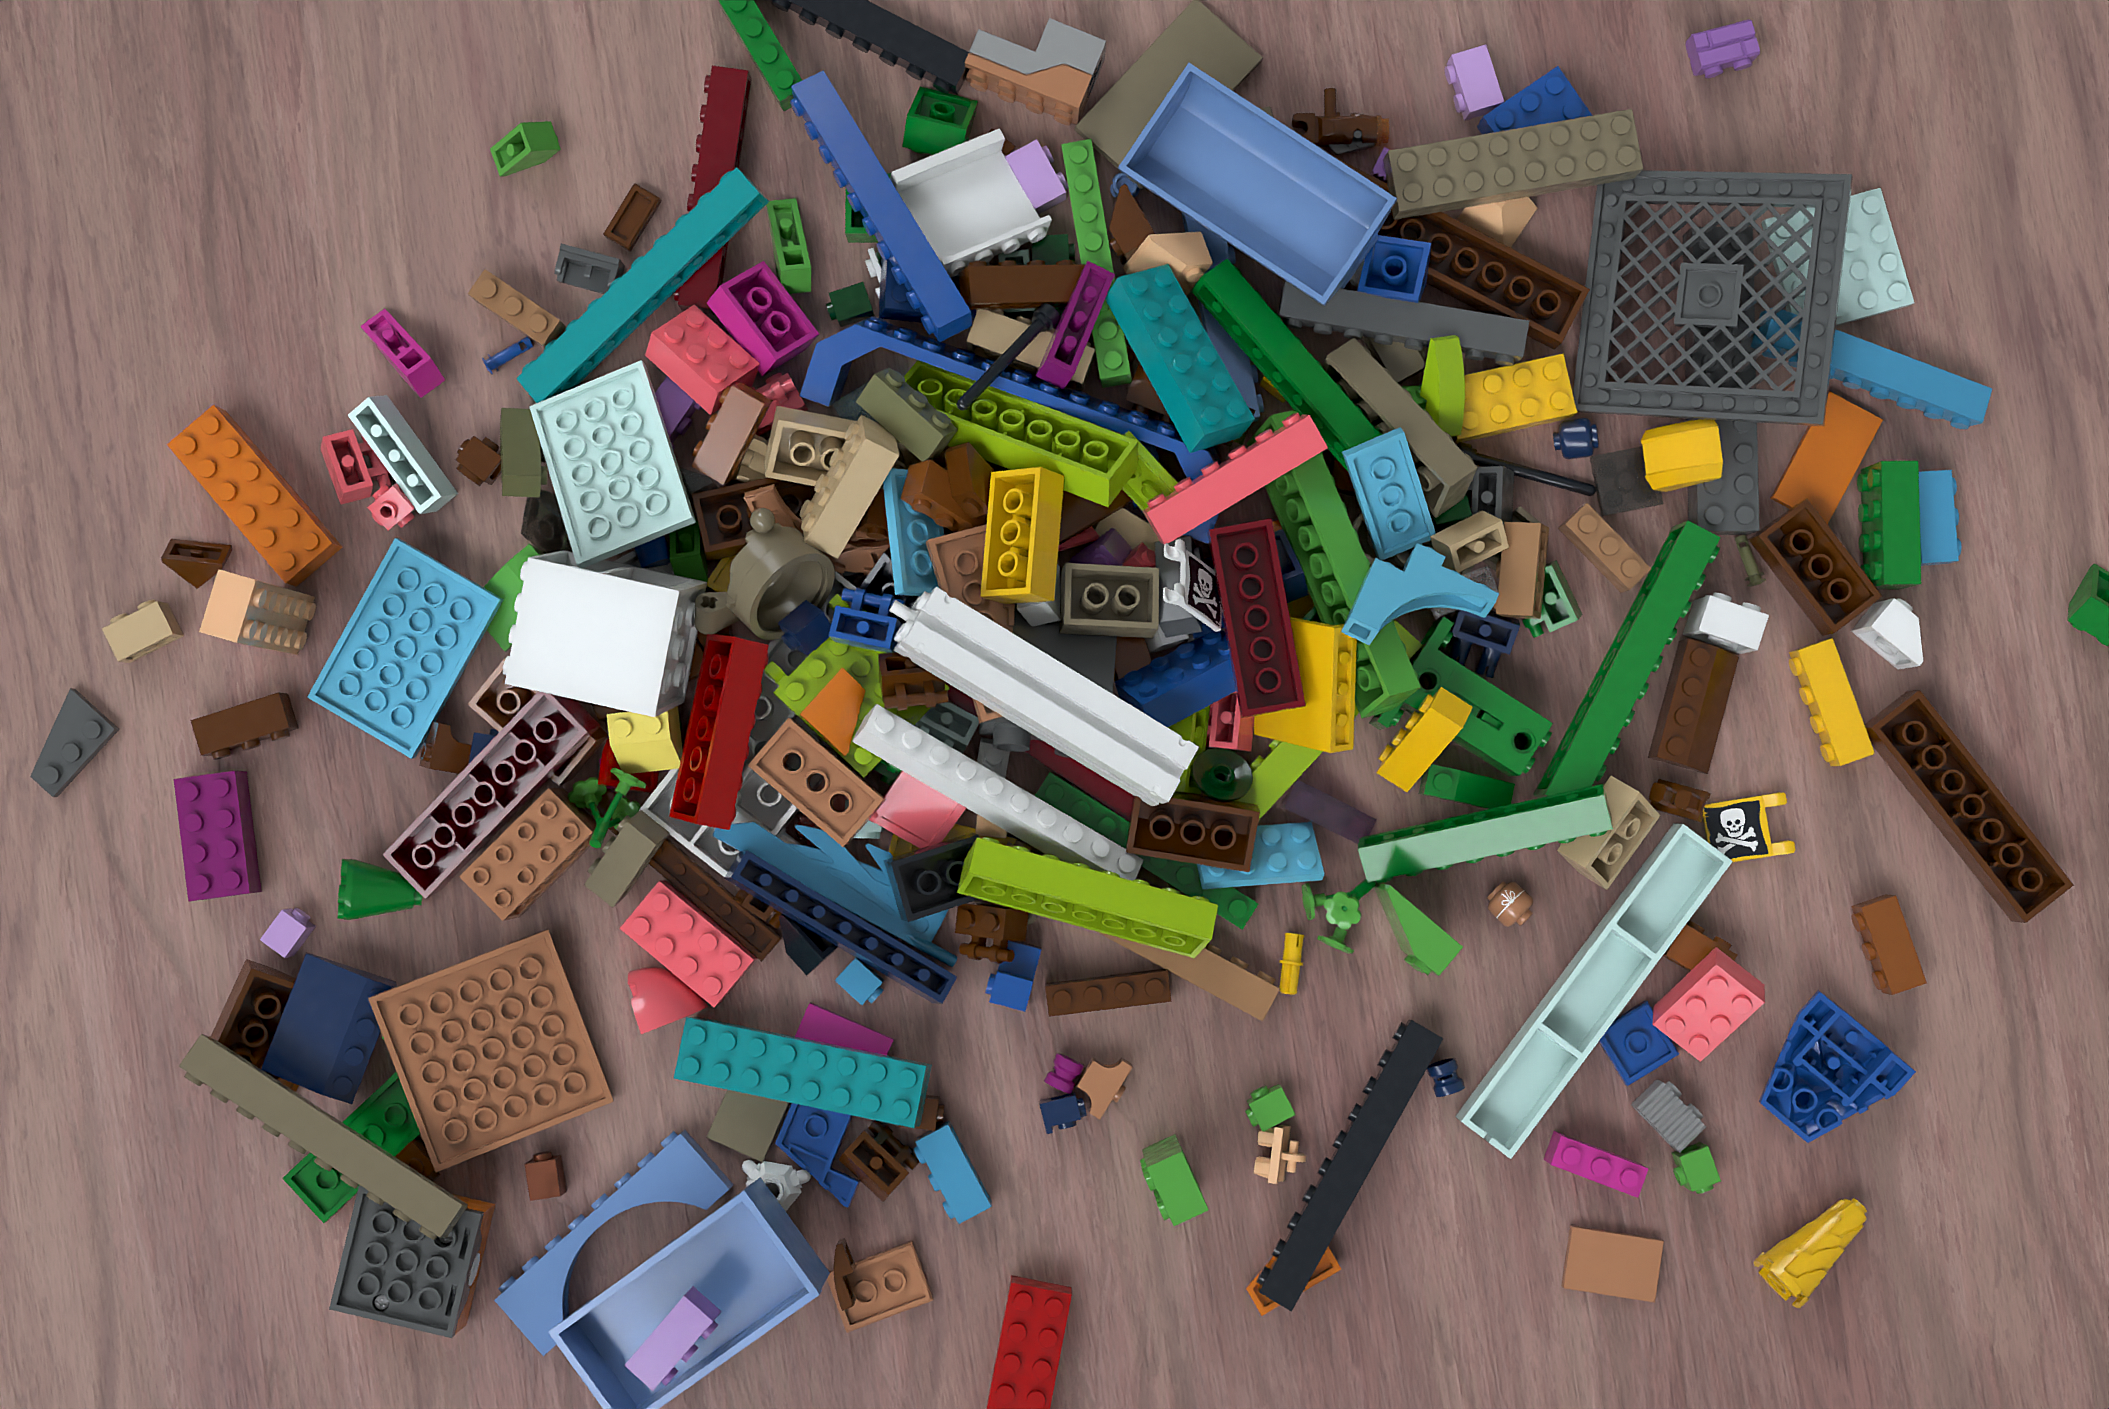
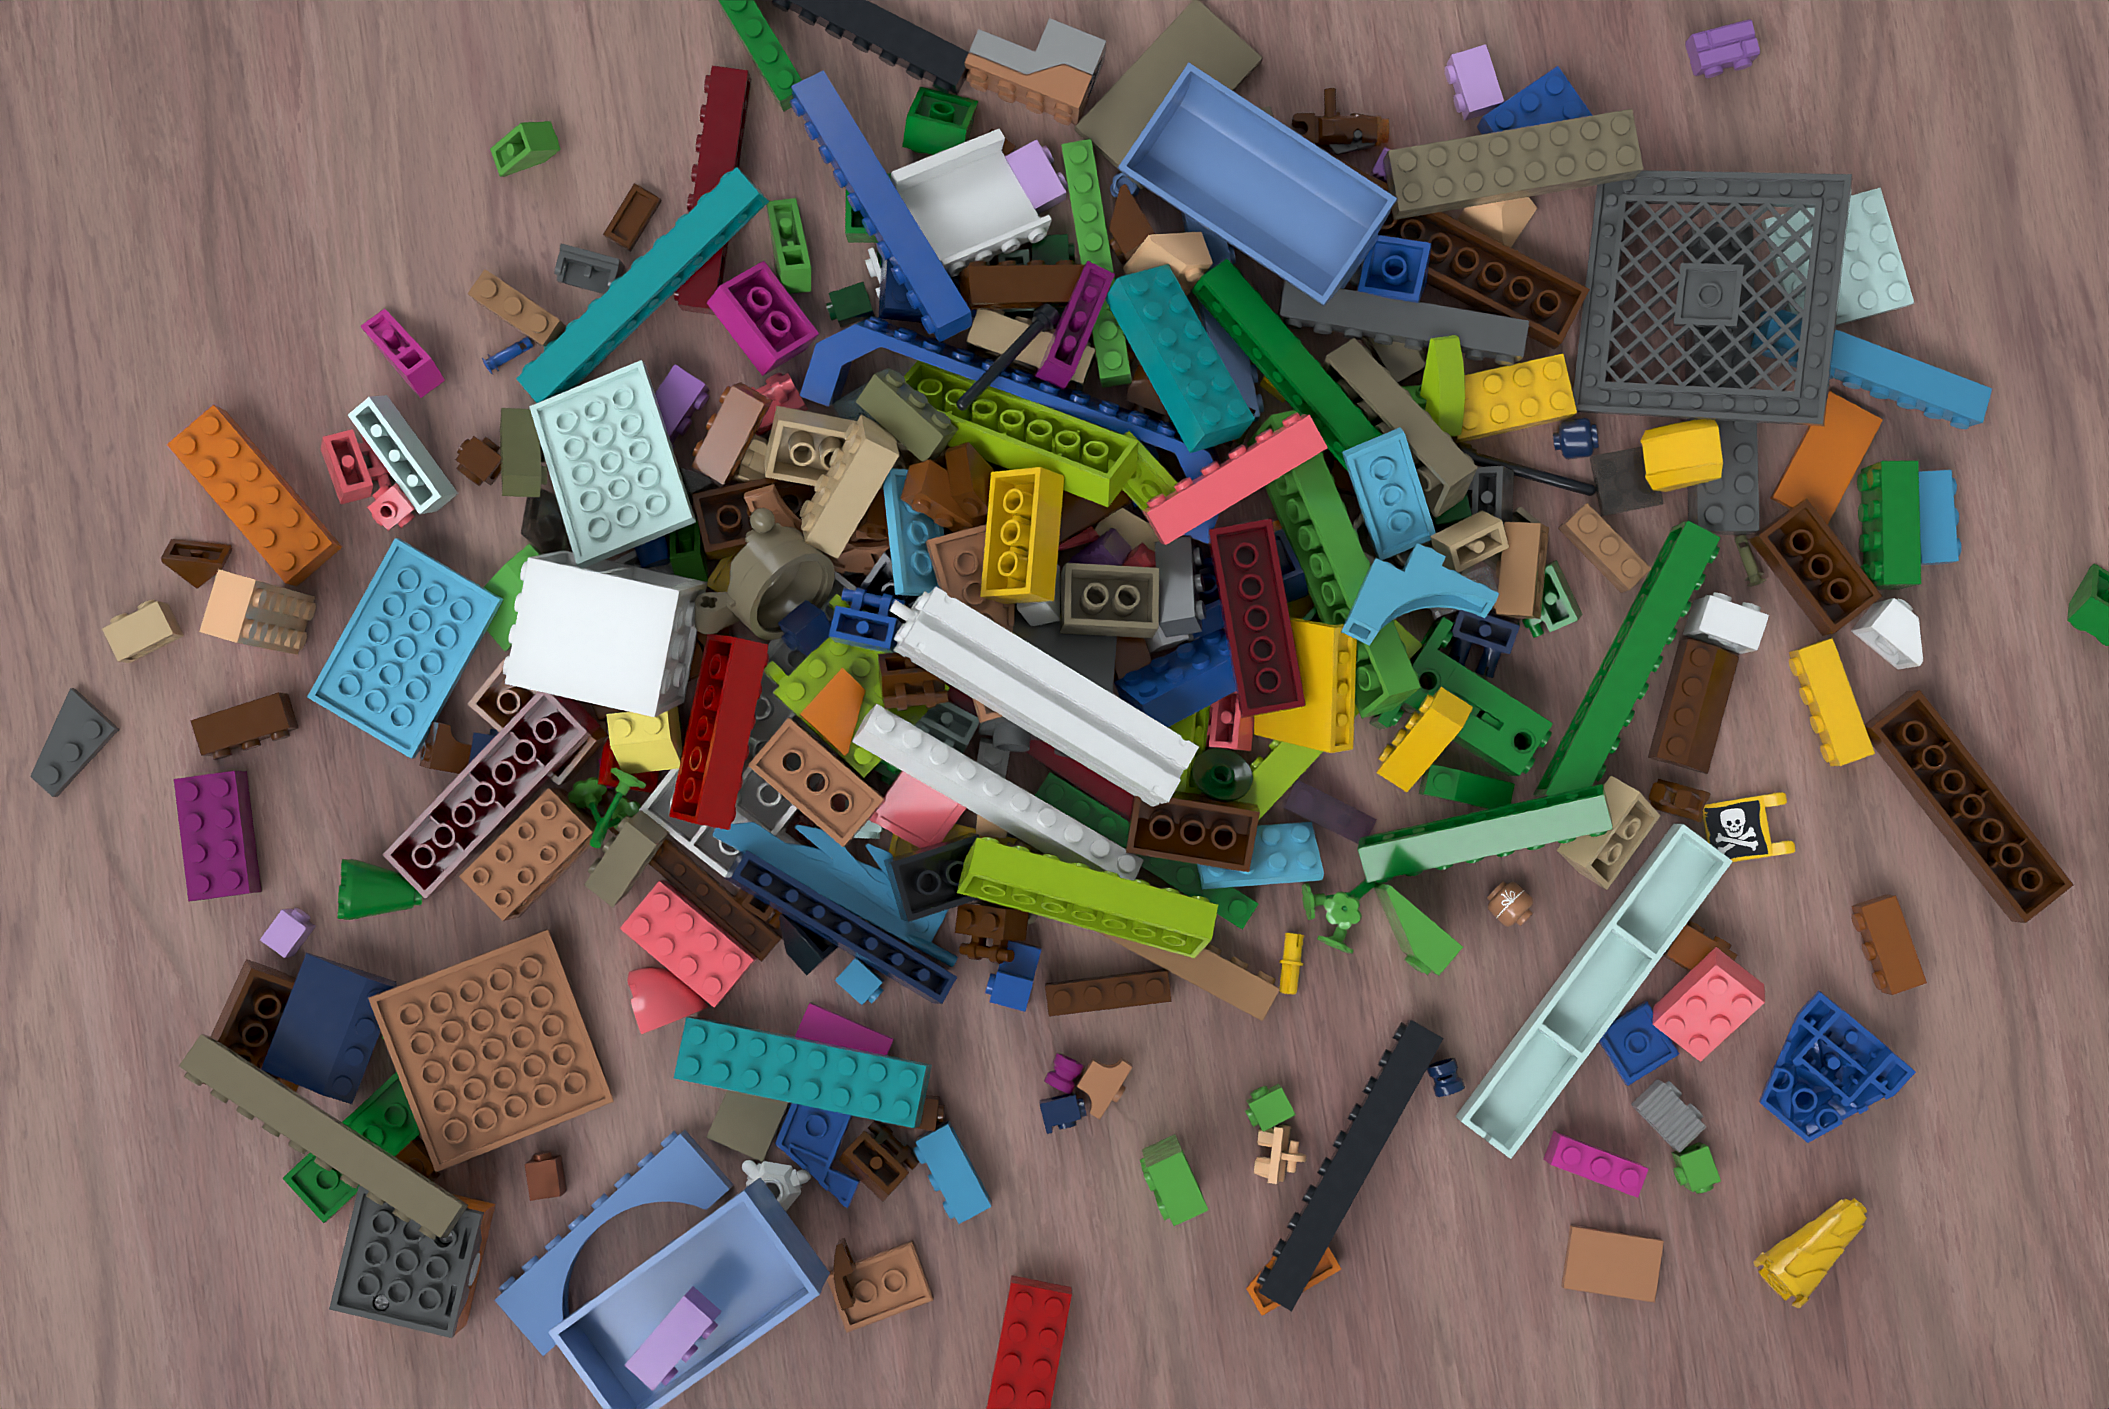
(700, 357): coral brick -> none
(1197, 586): flag -> none

